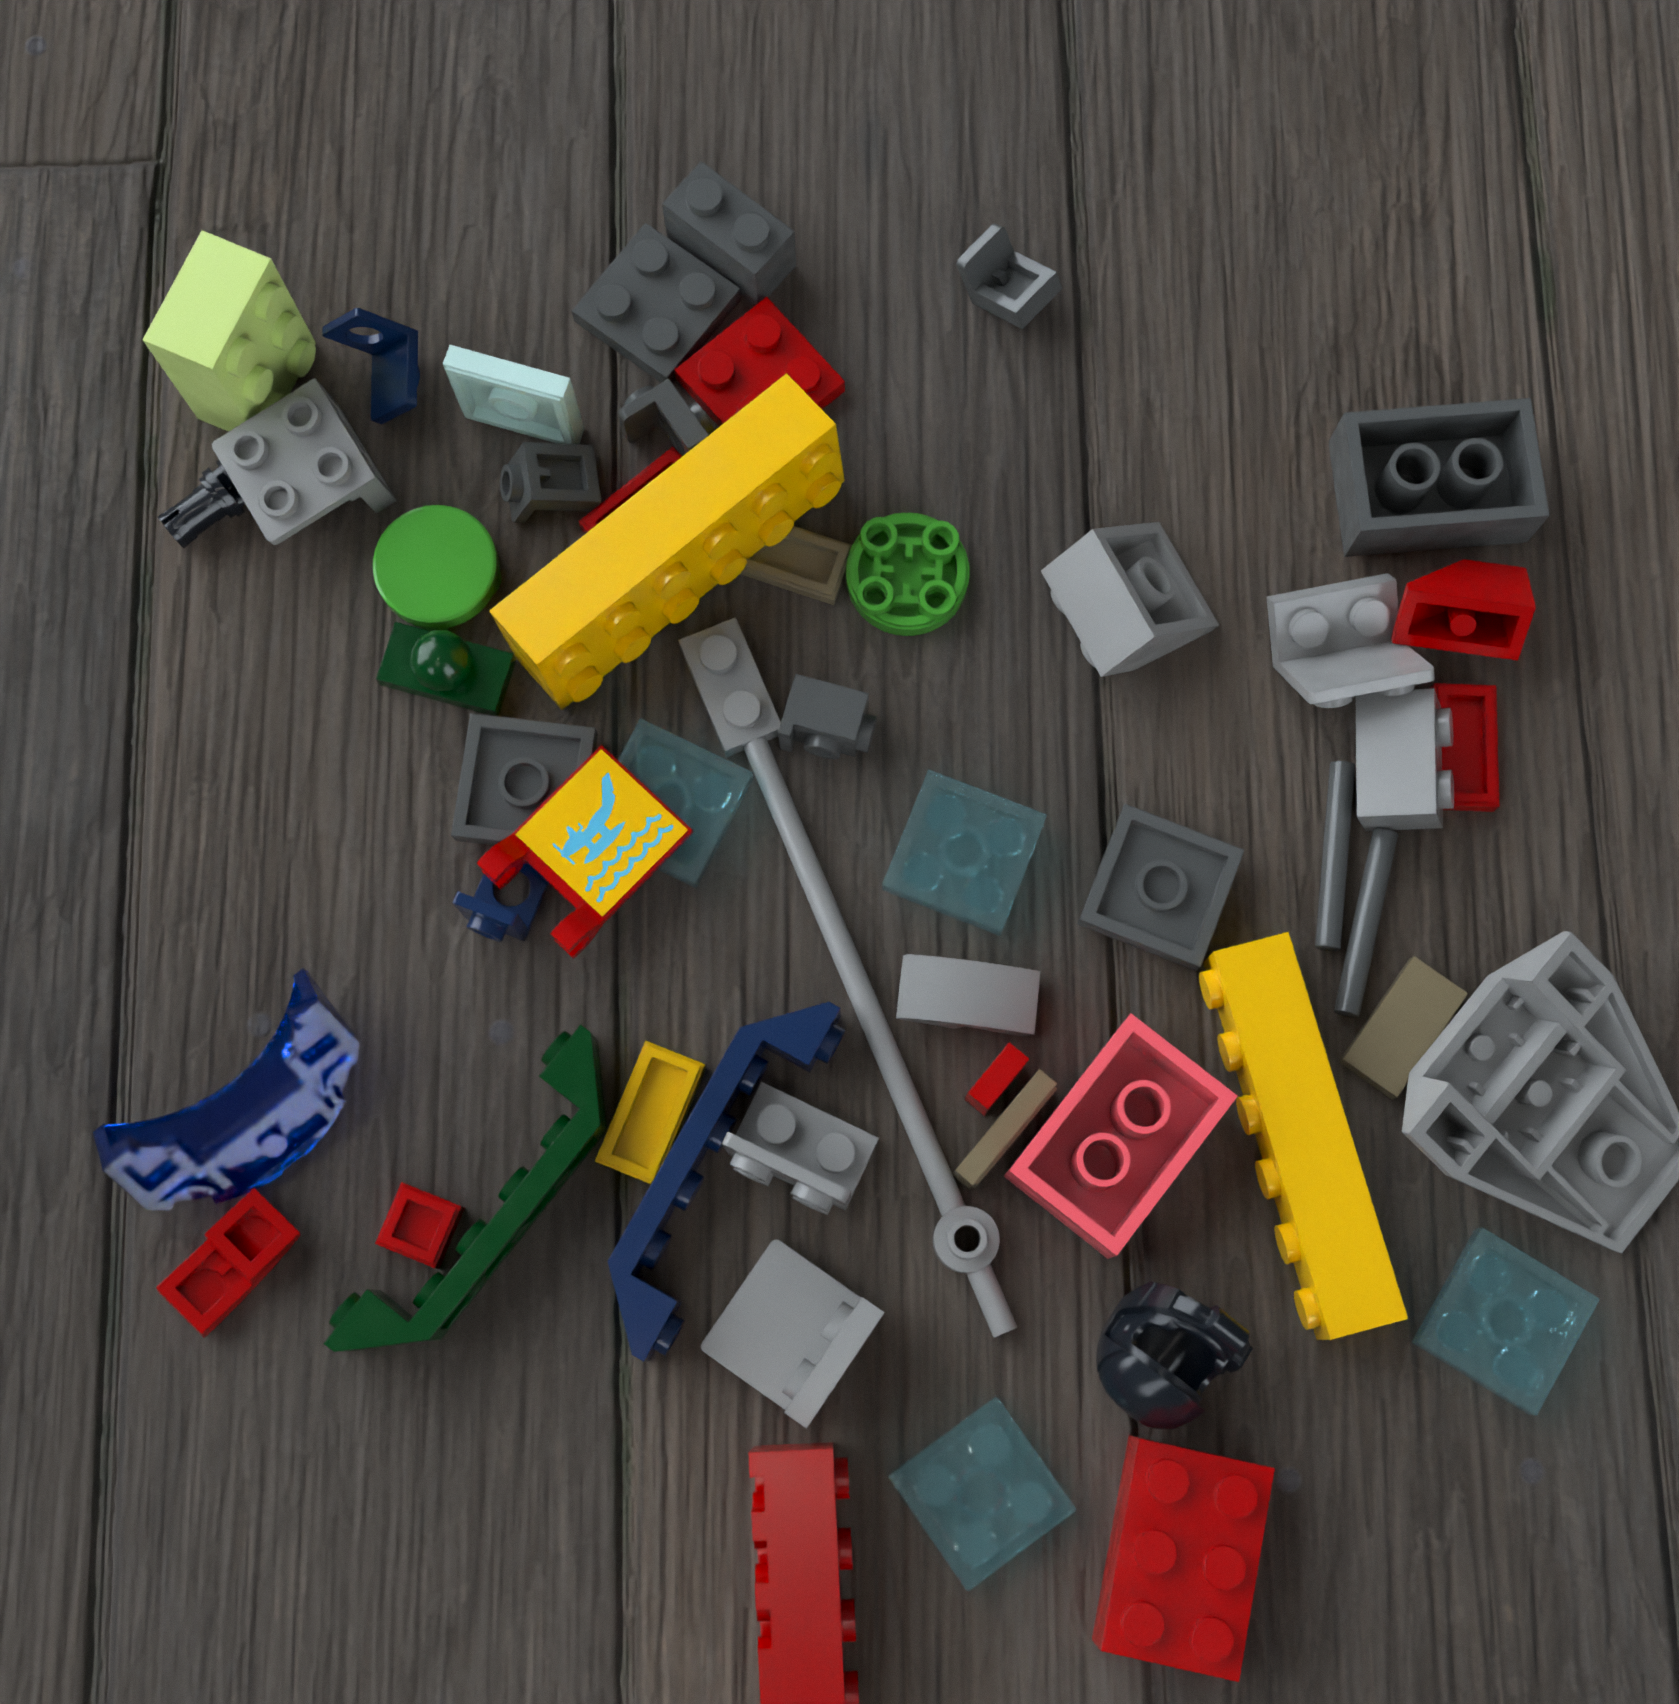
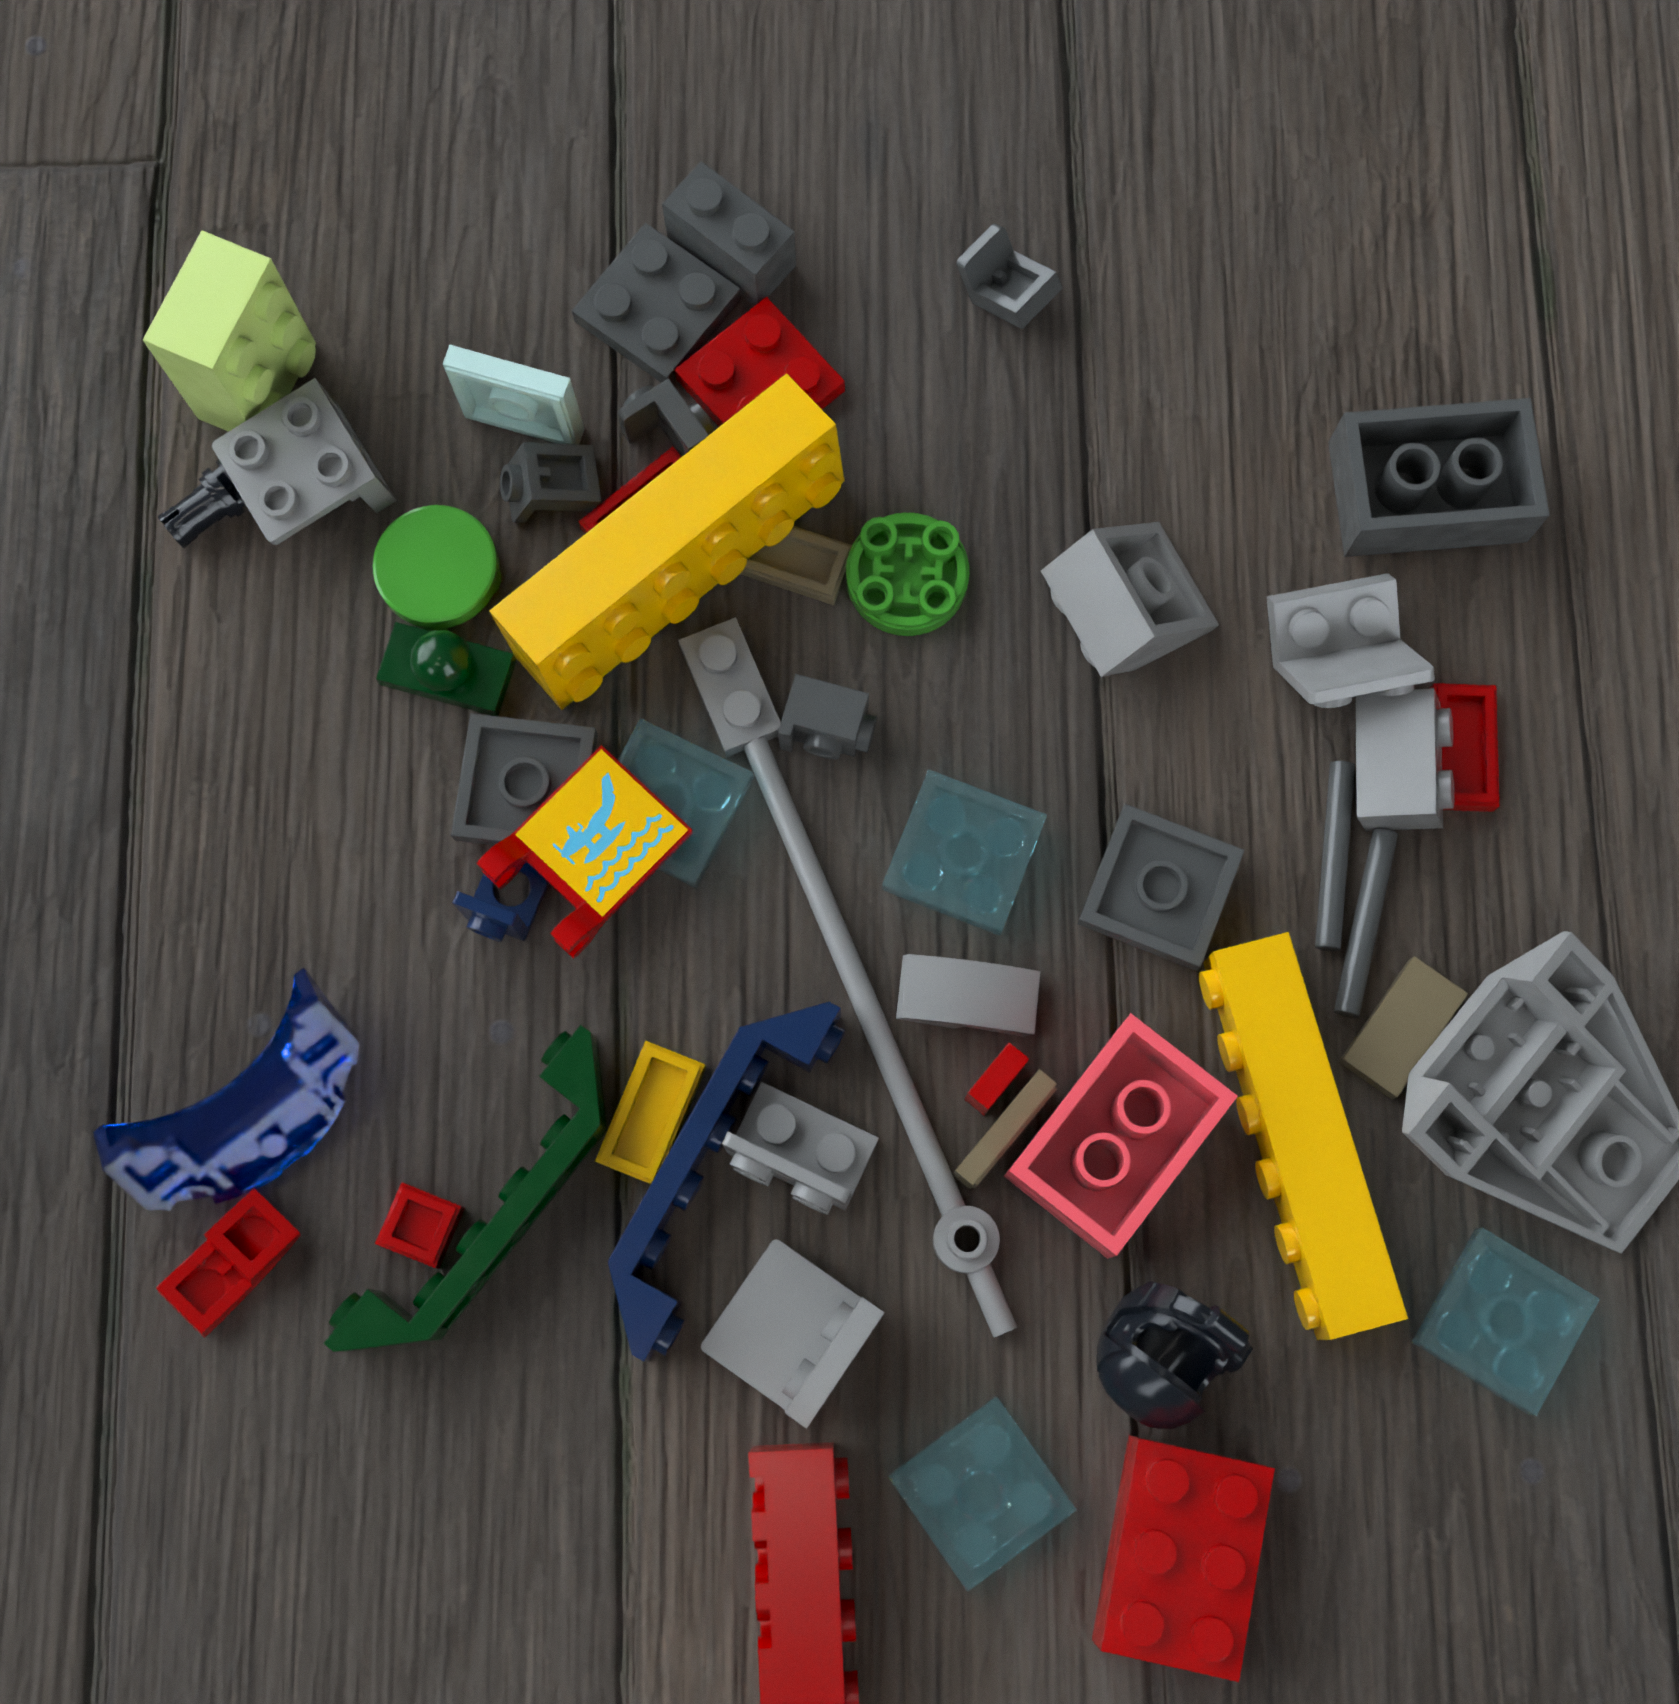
(393, 360): dark blue bracket -> none
(1468, 610): red slope -> none

